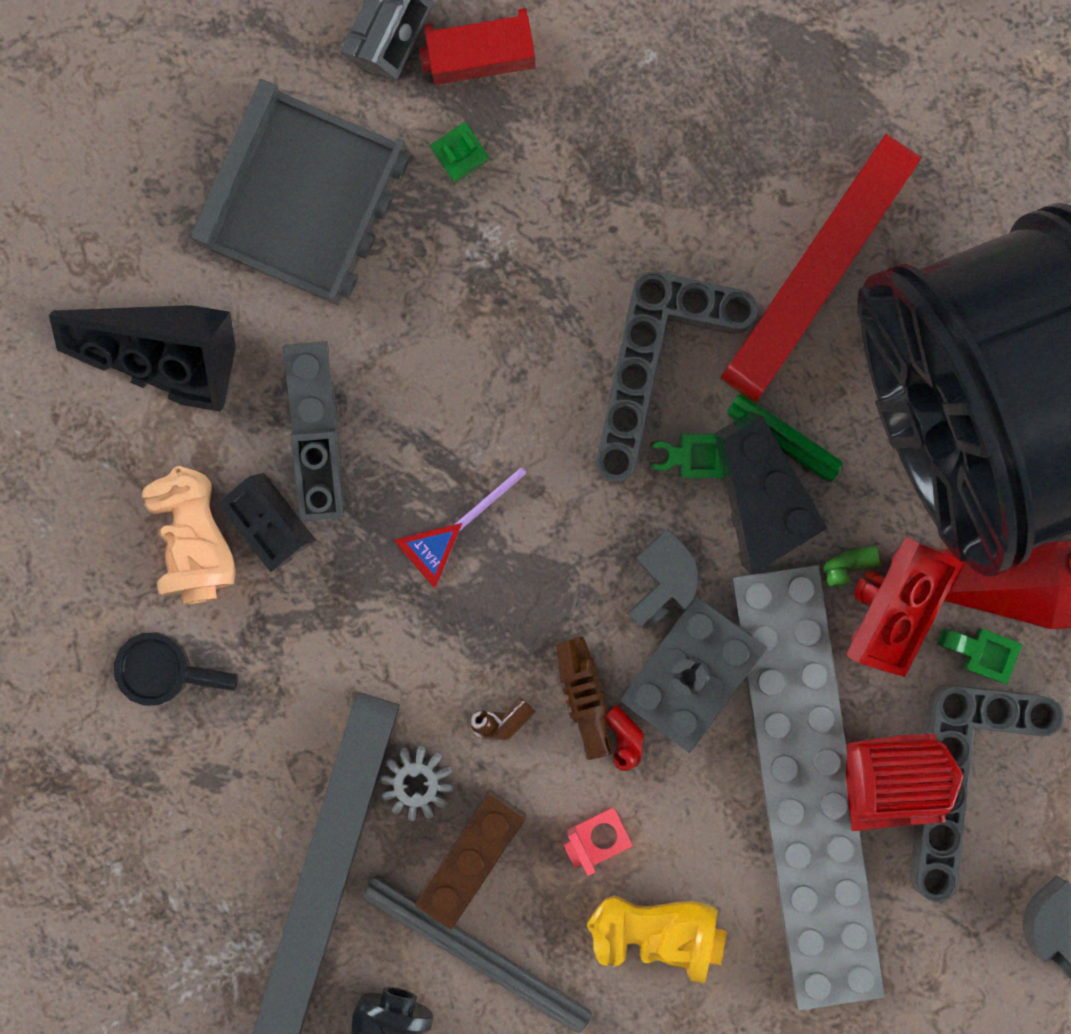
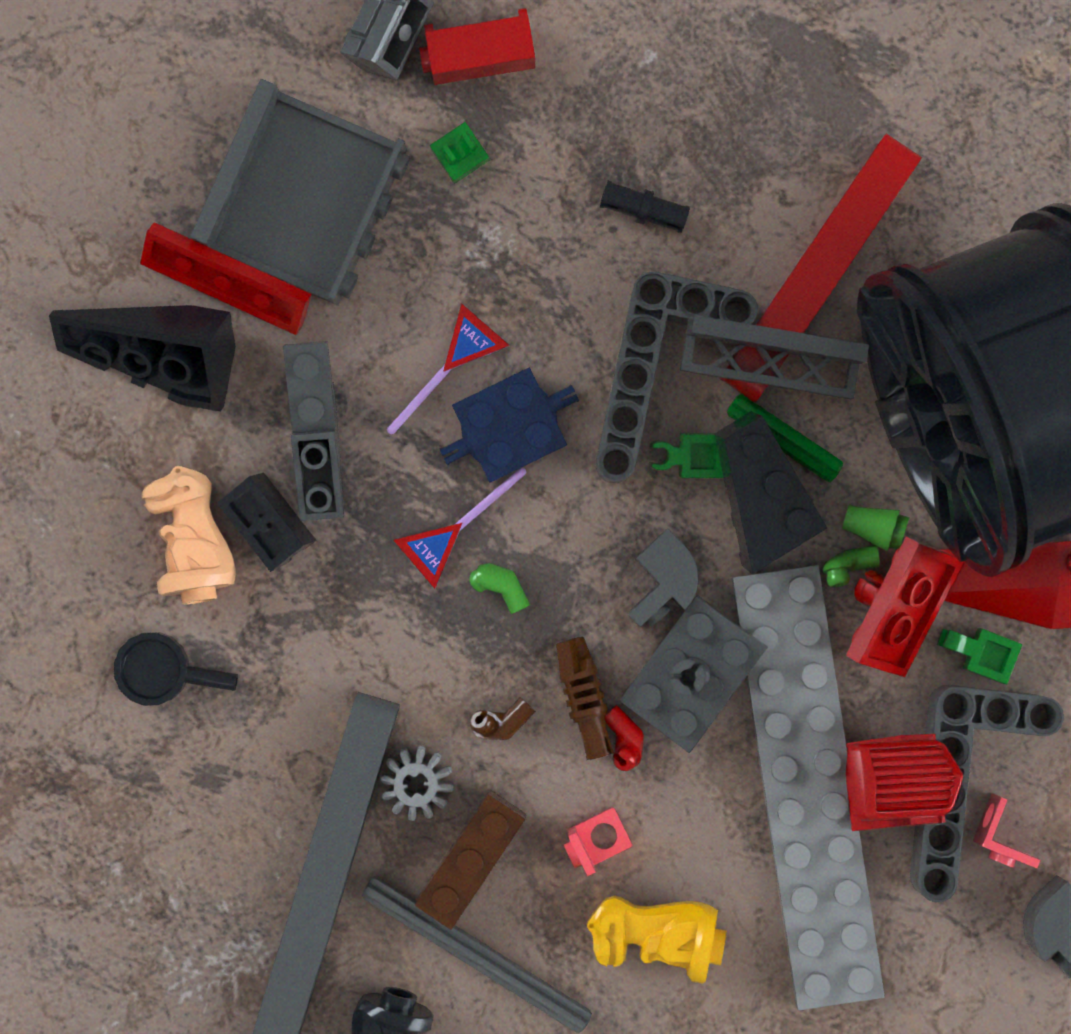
(225, 278): none -> red plate
(469, 342): none -> piece
(502, 581): none -> bright green arm
(509, 425): none -> dark blue plate
(644, 206): none -> black pin
(774, 340): none -> dark grey fence
(879, 526): none -> bright green cone
(986, 830): none -> coral bracket

